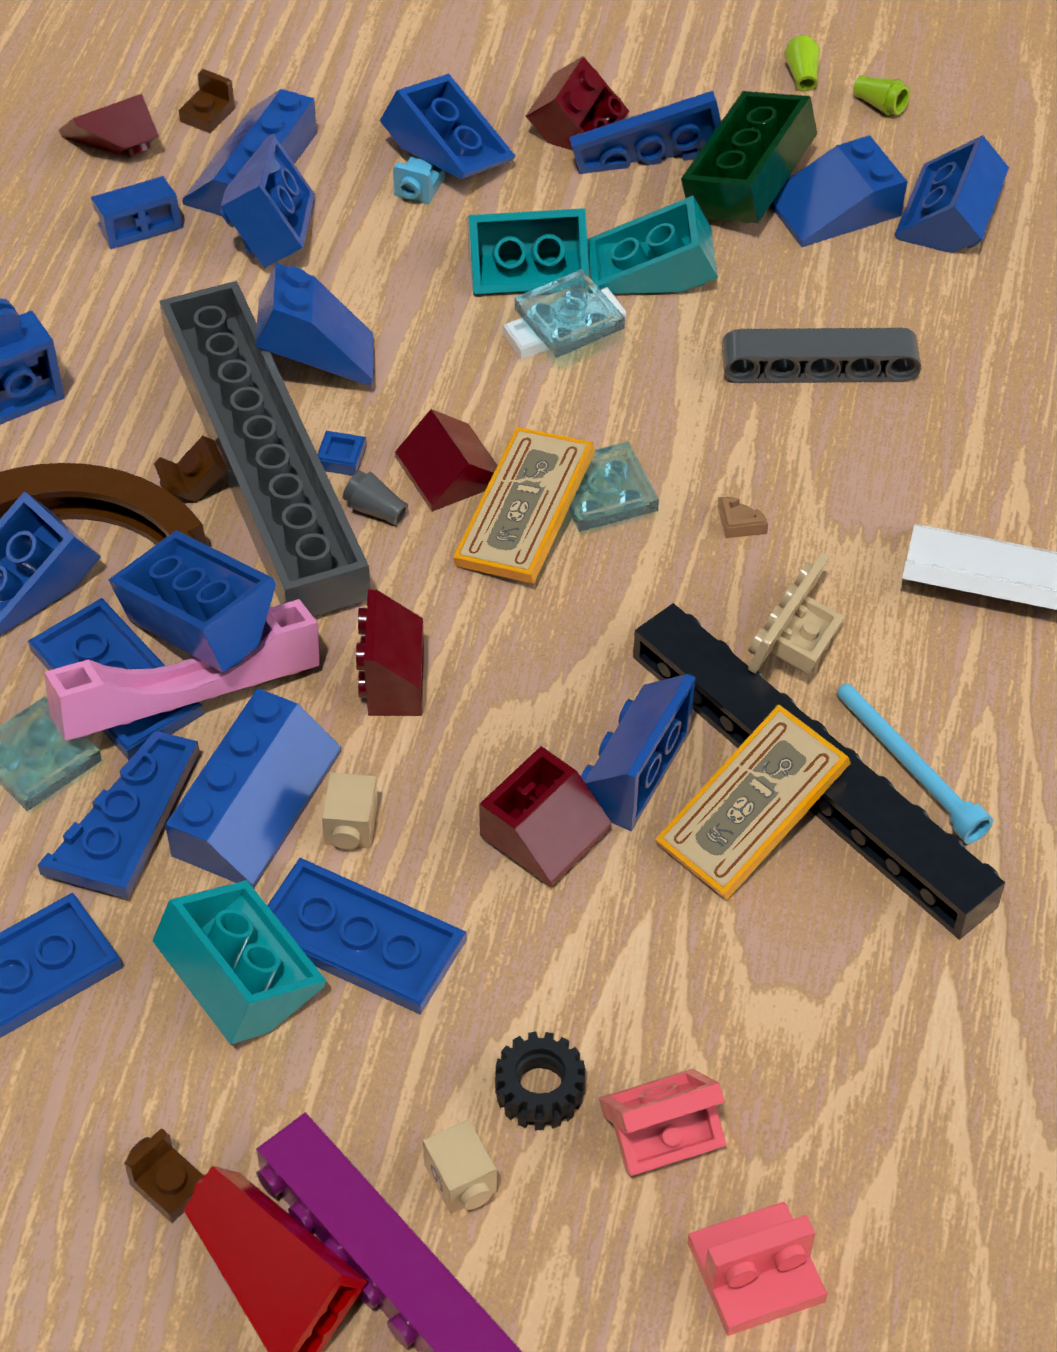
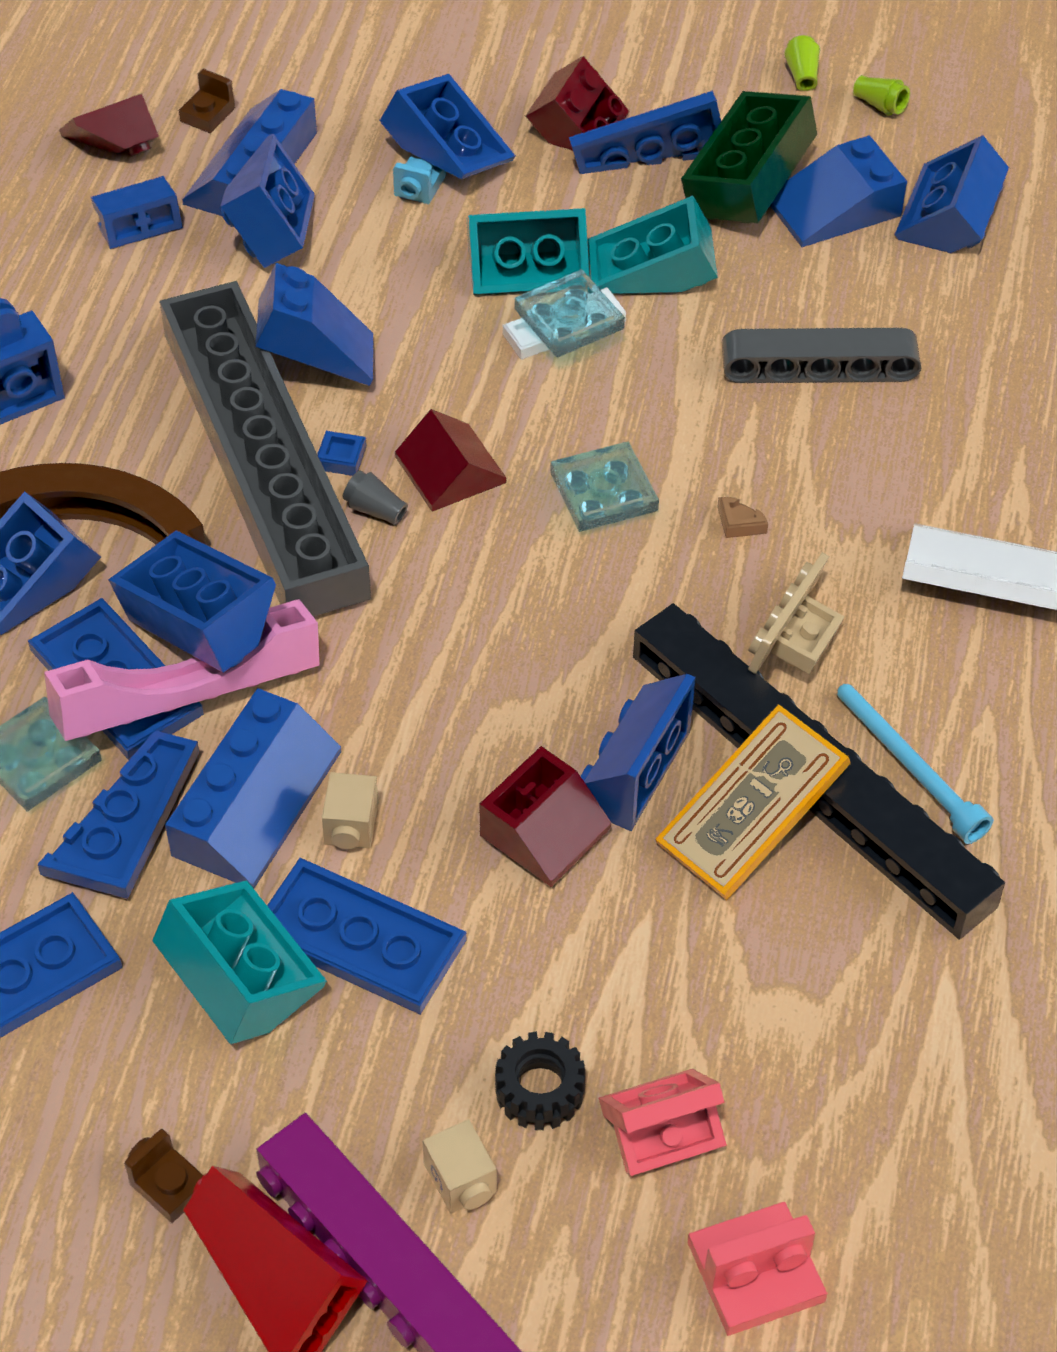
(194, 472): reddish brown bracket -> none
(390, 656): dark red slope -> none
(524, 505): tile -> none

